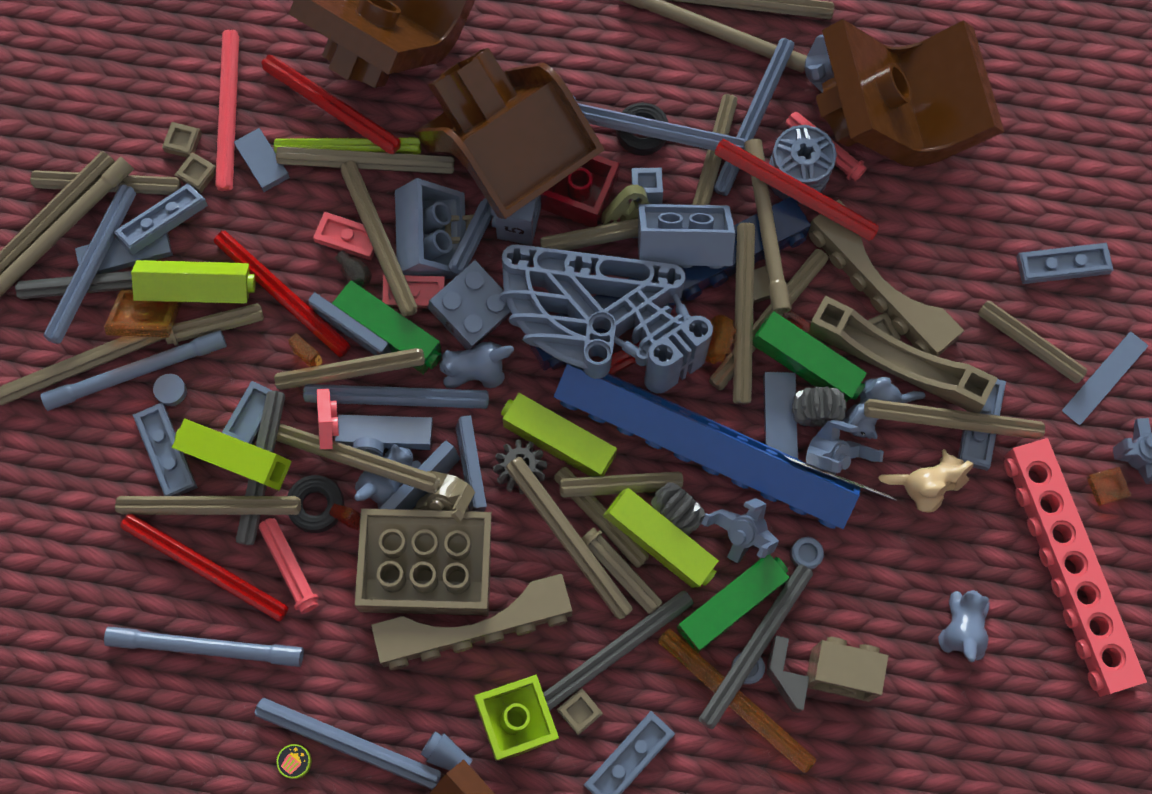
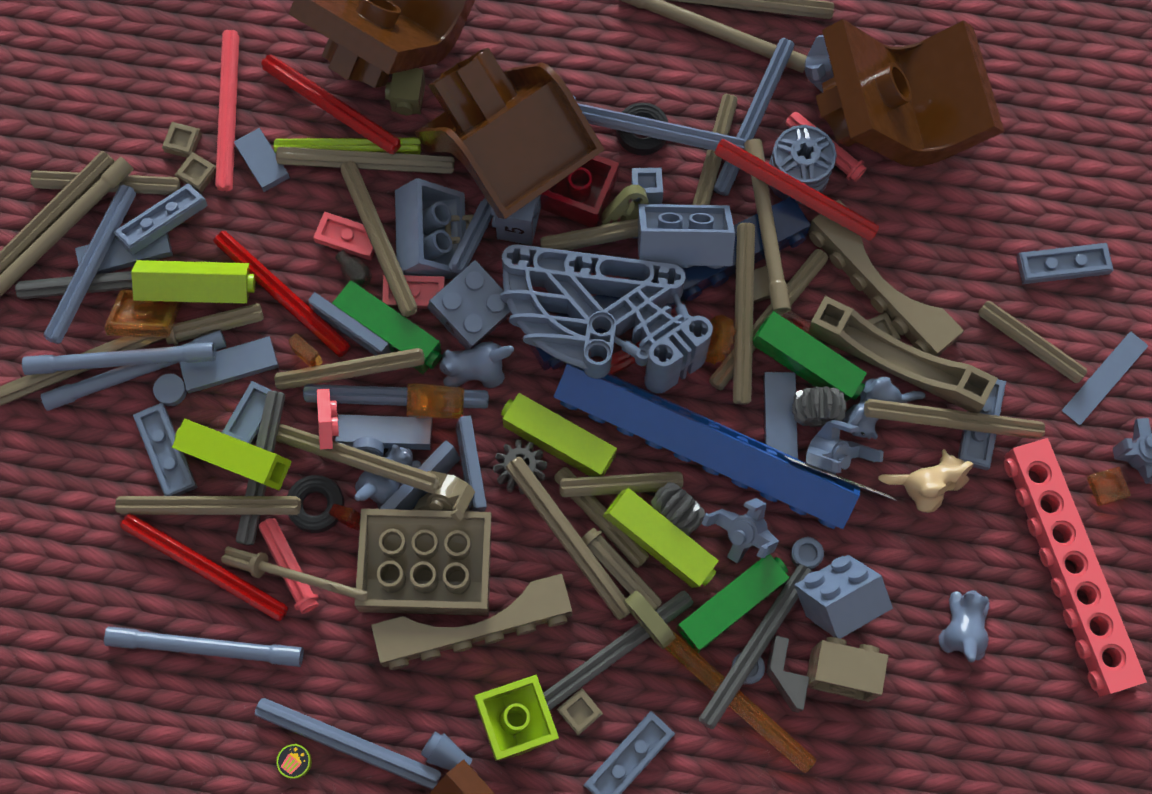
(187, 353): none -> sand blue piece
(230, 365): none -> sand blue tile
(258, 564): none -> dark tan piece
(406, 91): none -> olive brick
(434, 401): none -> clear orange slope
(649, 619): none -> olive beam
(843, 596): none -> sand blue brick

